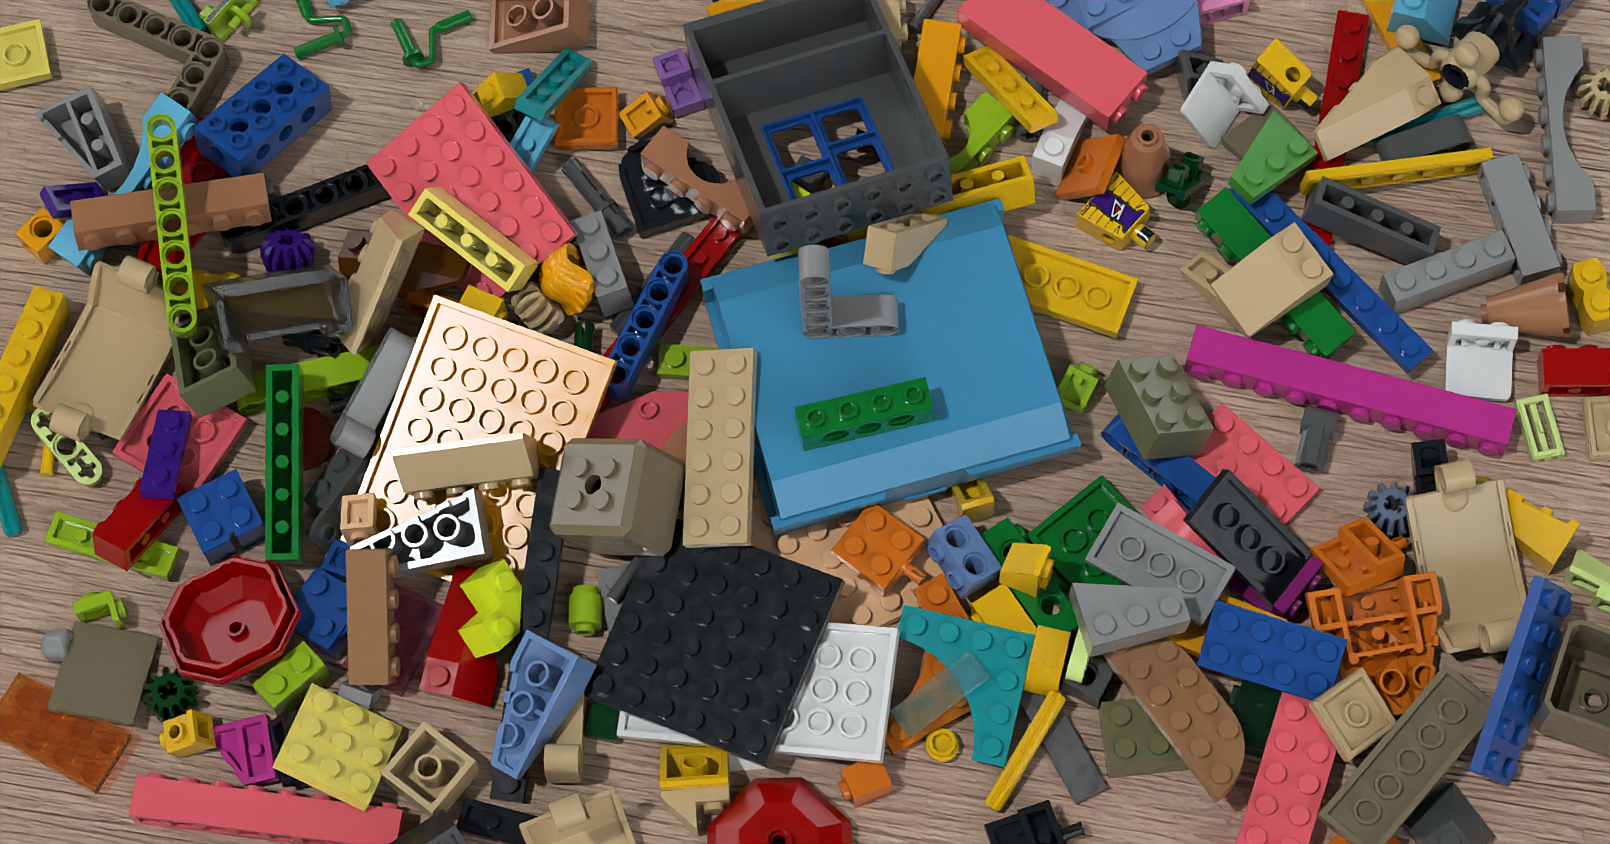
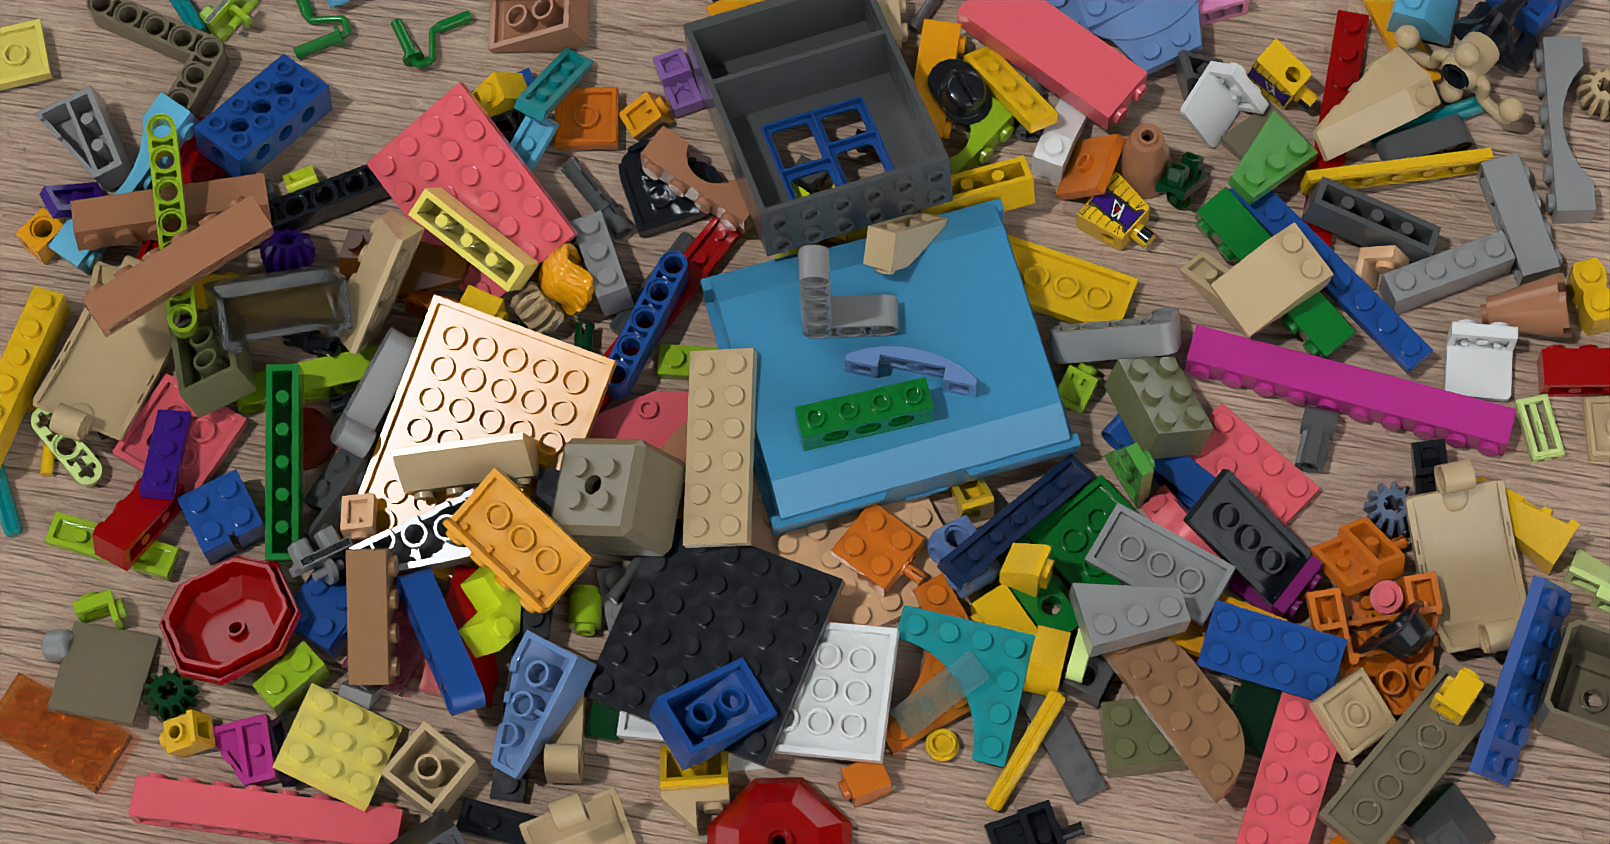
(177, 265): none -> nougat brick
(300, 178): none -> neon yellow plate
(330, 548): none -> light grey hips
(440, 641): none -> blue beam
(518, 542): none -> light orange bracket
(711, 713): none -> blue slope
(868, 363): none -> medium blue slope
(960, 91): none -> black piece
(1015, 521): none -> dark blue plate
(1118, 339): none -> light grey beam
(1133, 471): none -> bright green wing
(1378, 260): none -> light nougat bracket
(1386, 597): none -> coral plate
(1403, 635): none -> black piece
(1457, 695): none -> yellow brick

